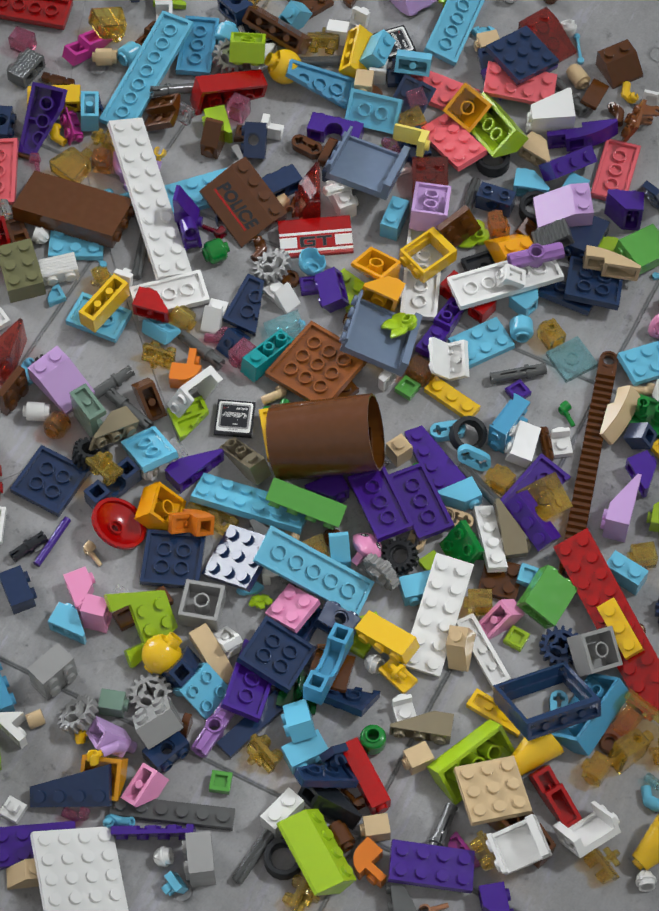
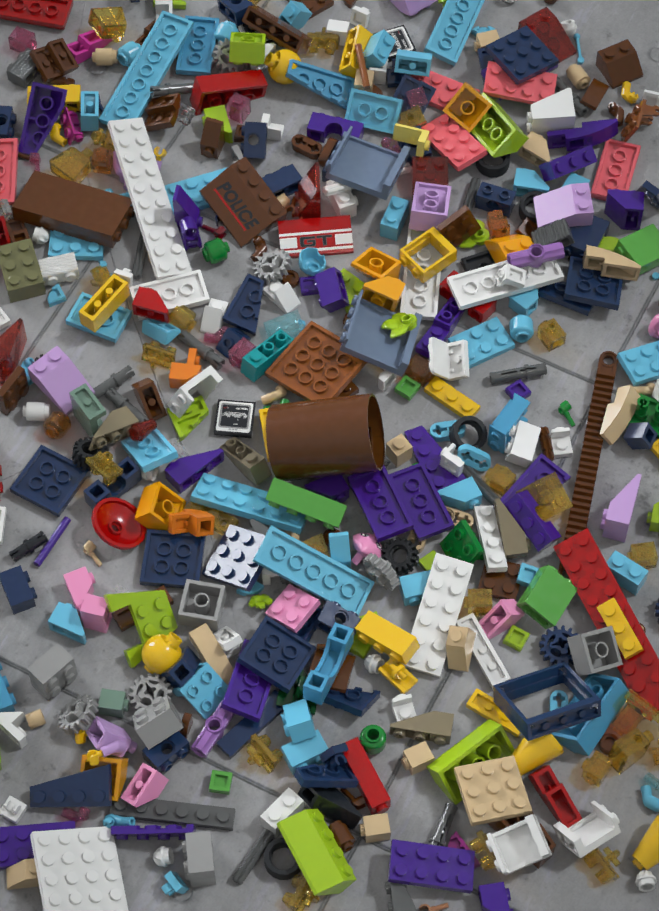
(54, 60): none -> reddish brown slope
(141, 430): none -> clear red cone
(321, 61): dark grey axle -> none
(362, 66): none -> dark orange bar
(364, 862): orange brick -> none
(450, 461): none -> white bracket
(571, 359): clear light blue tile -> none
(642, 464): dark purple slope -> none

